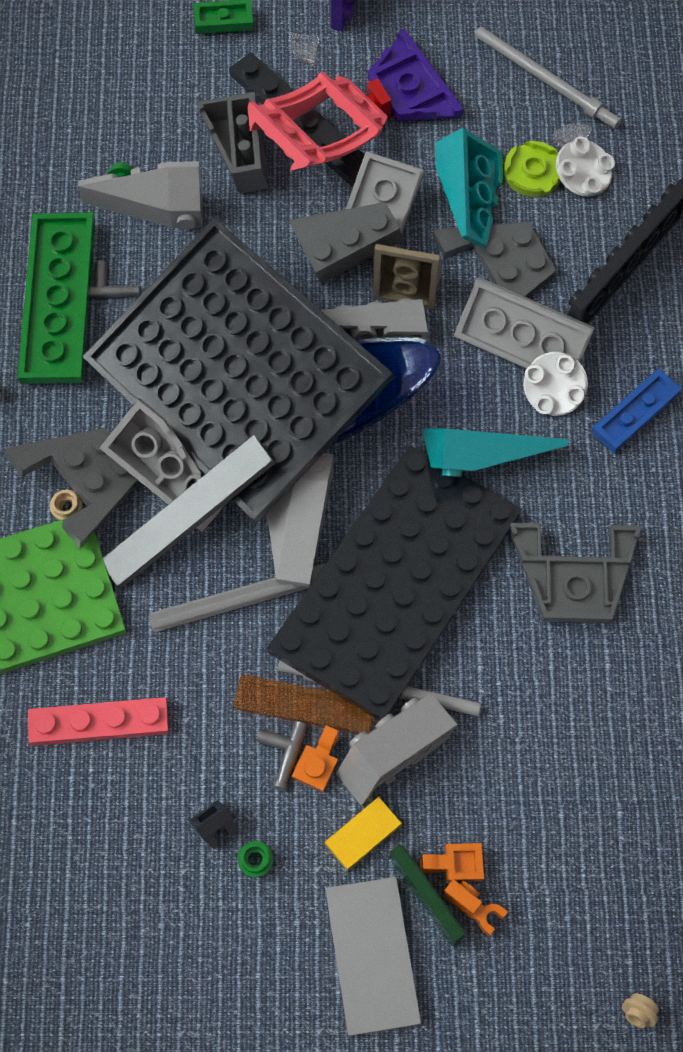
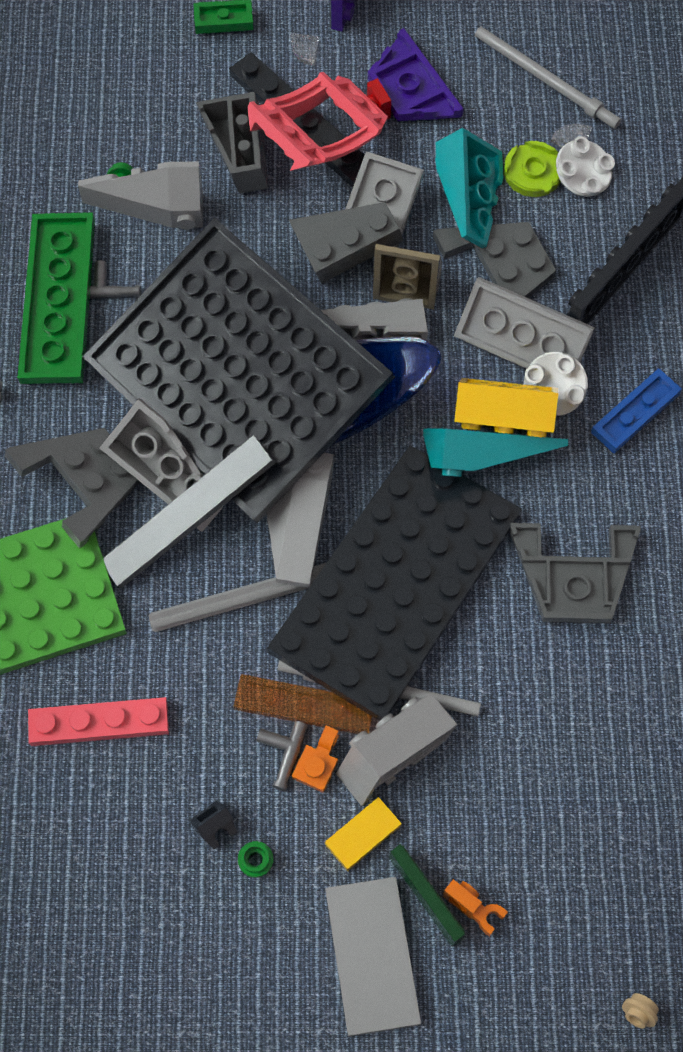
(60, 499): tan plate -> none
(460, 862): orange plate -> none
(506, 406): none -> yellow brick

